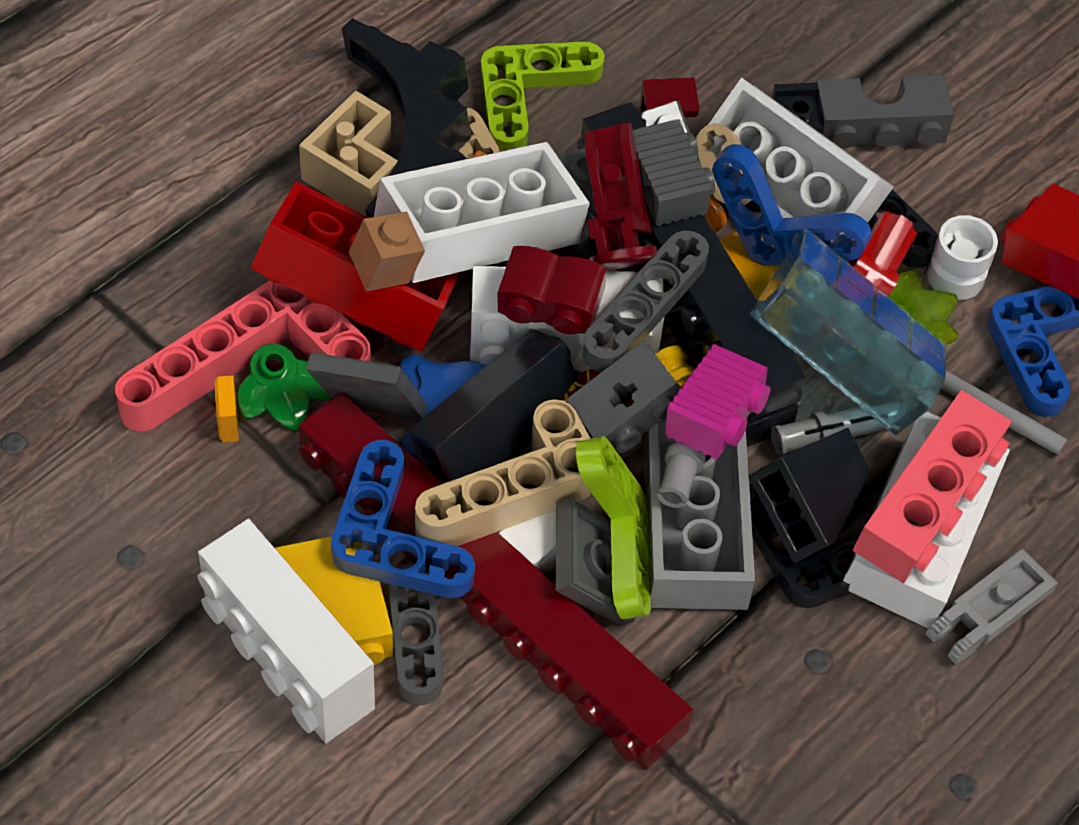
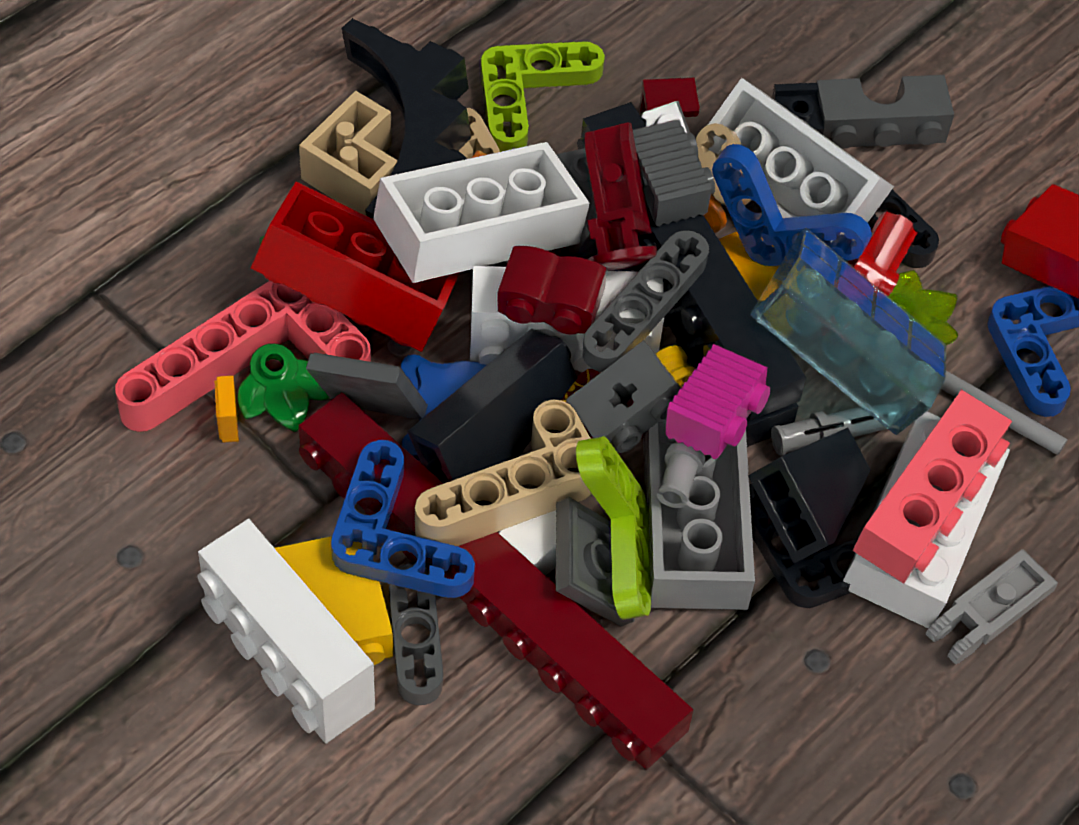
(386, 251): medium nougat brick -> none
(962, 256): white wheel -> none

